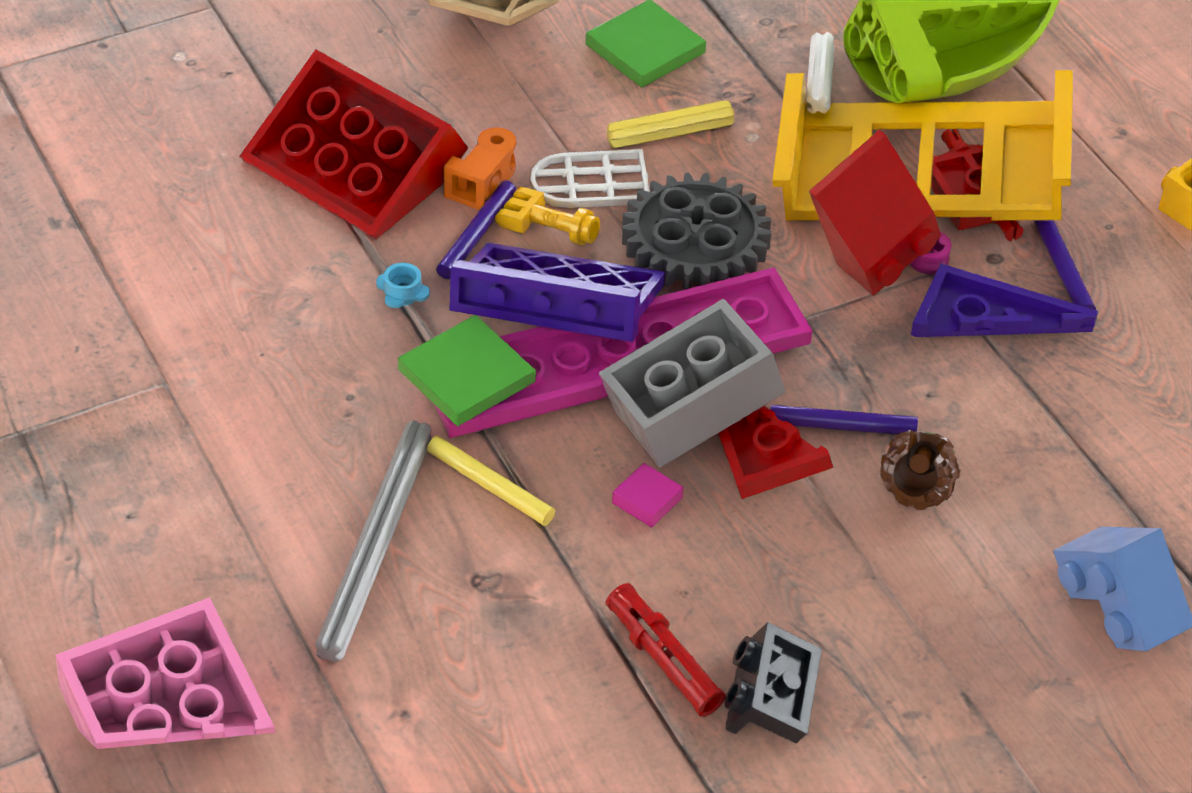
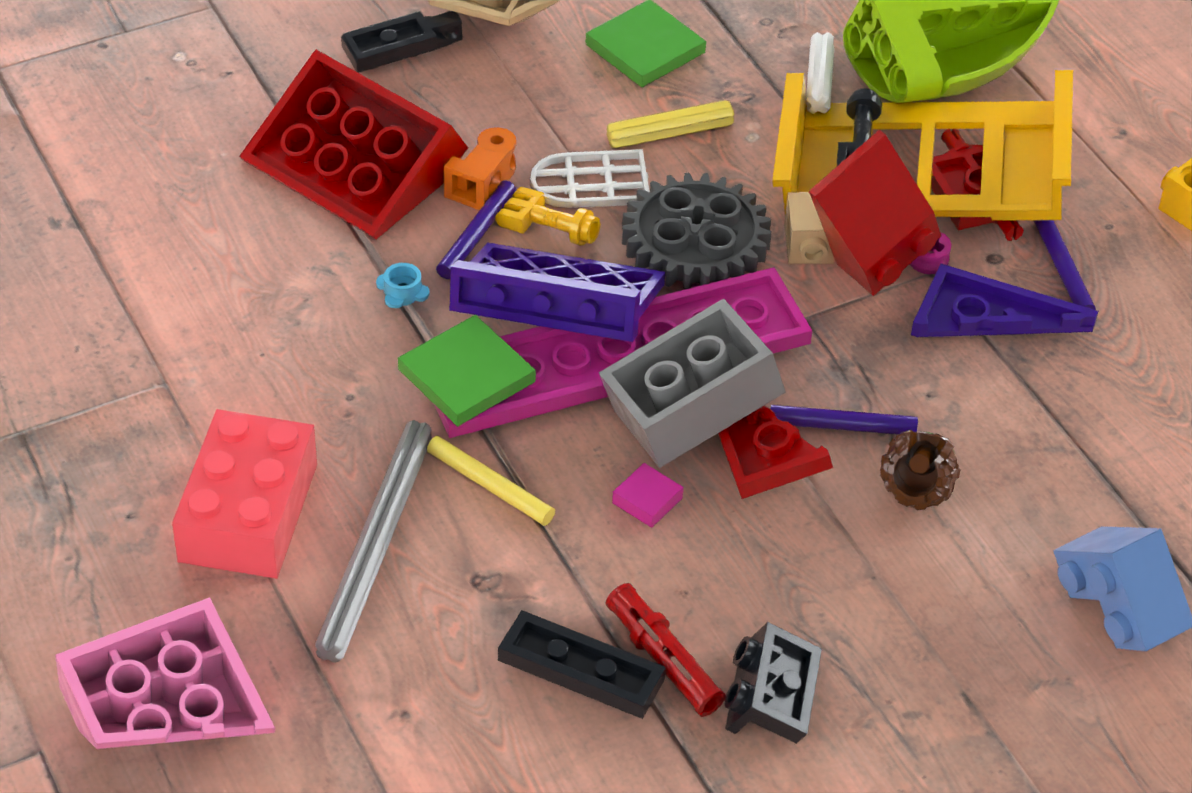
(245, 494): none -> coral brick
(400, 39): none -> black hinge
(582, 664): none -> black plate
(804, 232): none -> tan brick
(863, 108): none -> black hinge

